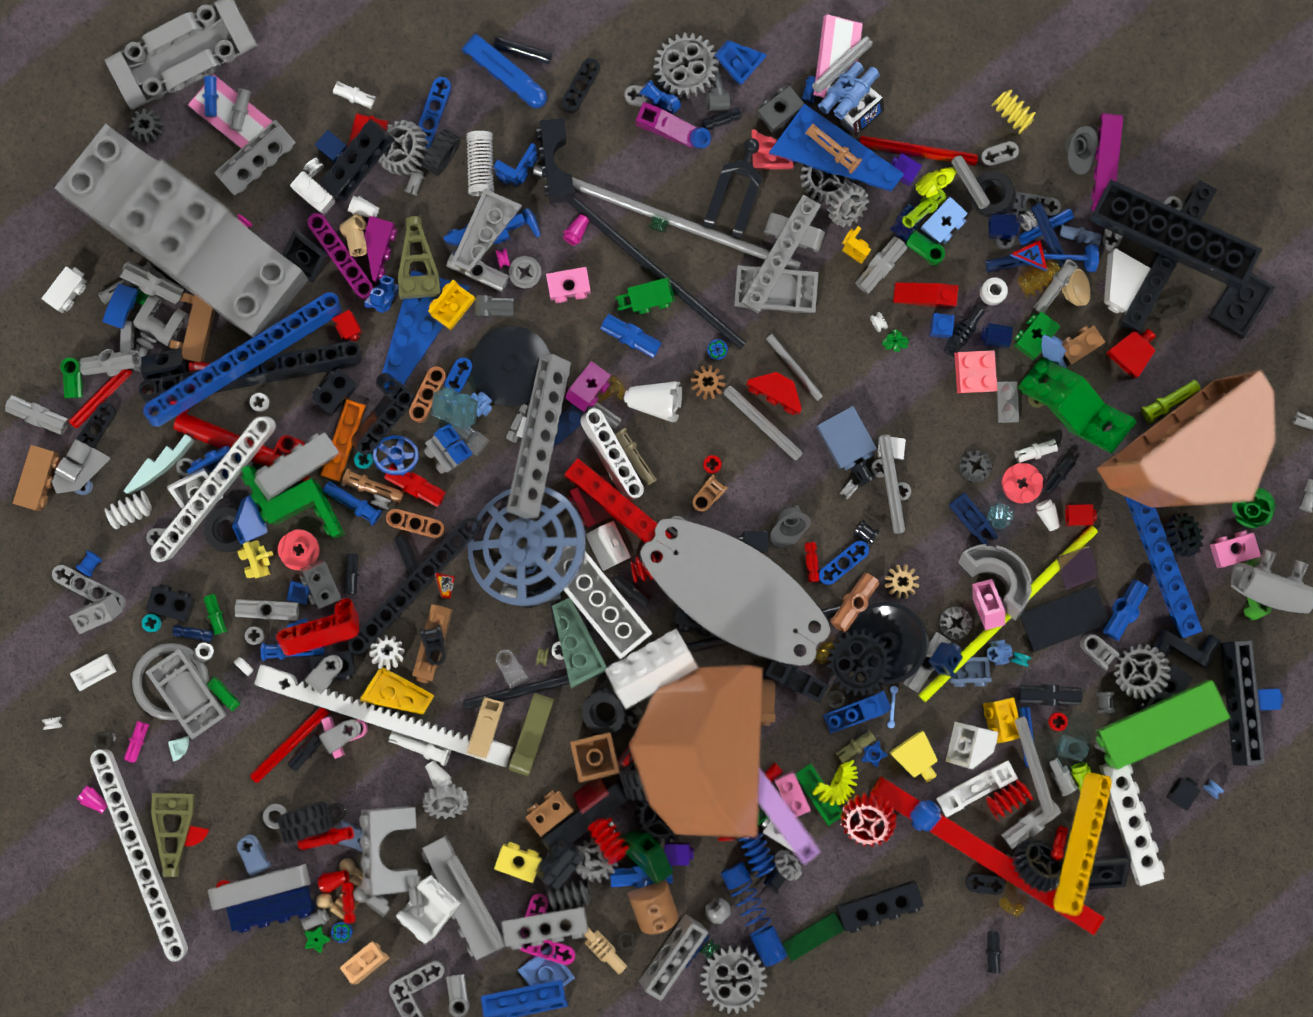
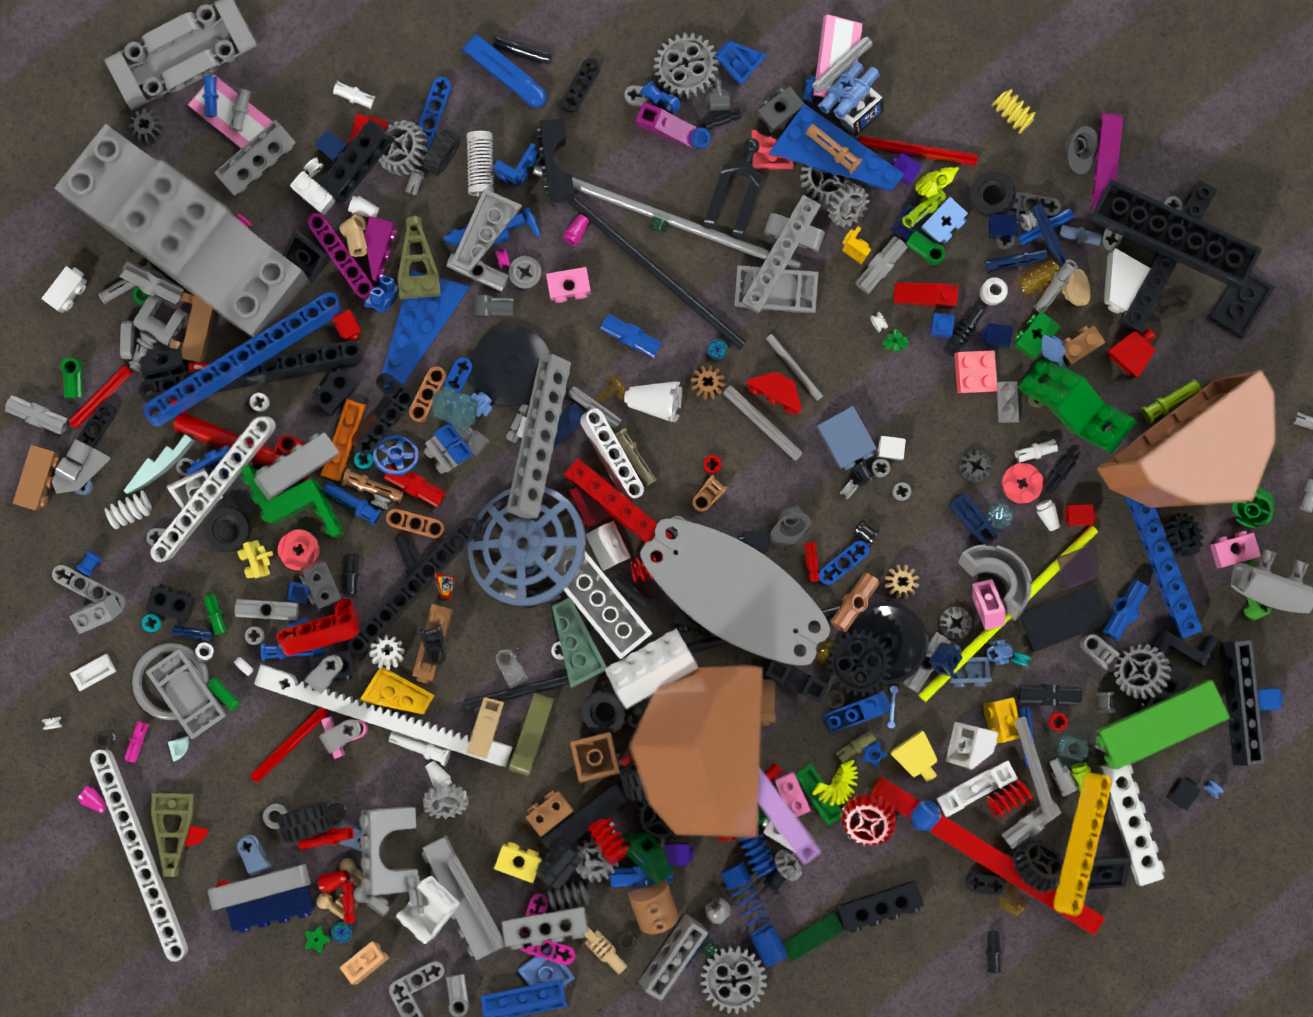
(110, 362): light grey piece -> none
(119, 305): blue slope -> none
(248, 522): slope -> none
(305, 752): black axle -> none
(315, 919): light grey pin -> none
(451, 304): yellow bracket -> none
(542, 656): olive bush -> none
(581, 394): magenta brick -> none
(590, 794): dark red piece -> none
(648, 295): green brick -> none
(891, 484): light grey axle -> none
(970, 182): light grey axle -> none
(998, 149): light grey beam -> none
(1034, 256): blue piece -> none
(1059, 843): red axle -> none

